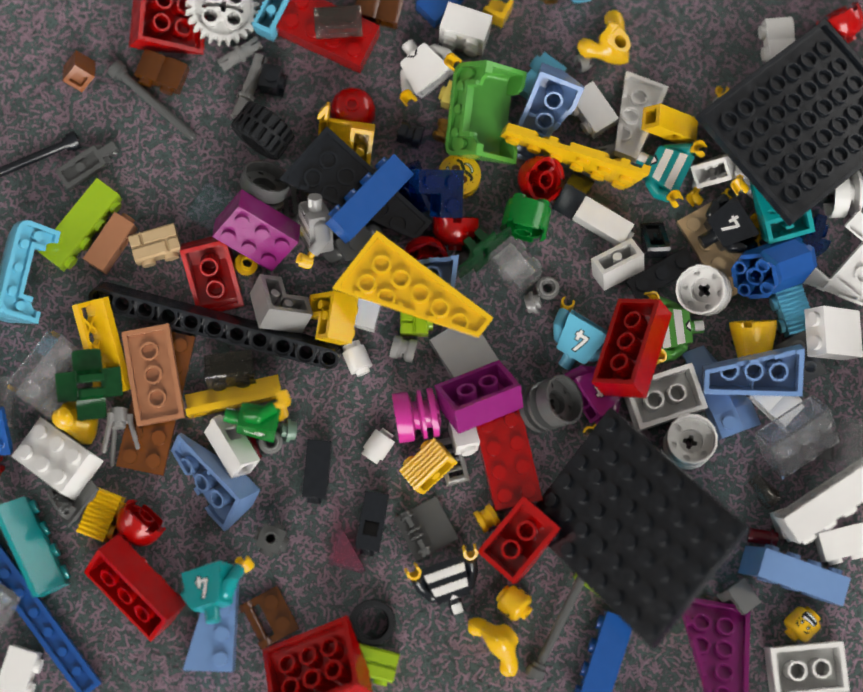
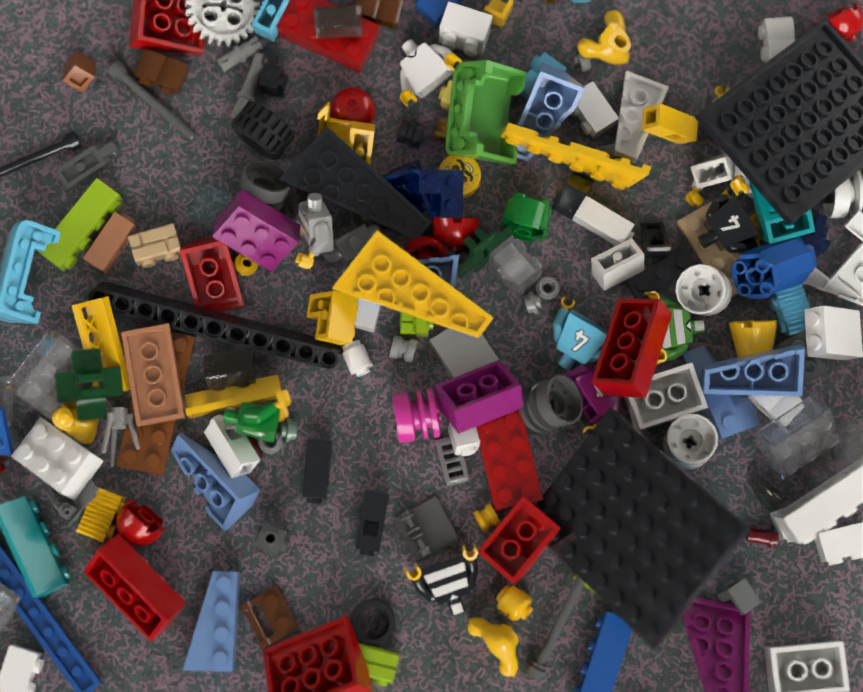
(213, 586): teal torso -> none
(277, 309): light grey brick -> none
(344, 555): clear pink slope -> none
(369, 198): blue brick -> none
(378, 445): white brick -> none
(427, 465): yellow brick -> none
(541, 178): red cylinder -> none
(669, 169): torso -> none
(794, 574): medium blue wedge -> none
(802, 624): yellow head -> none

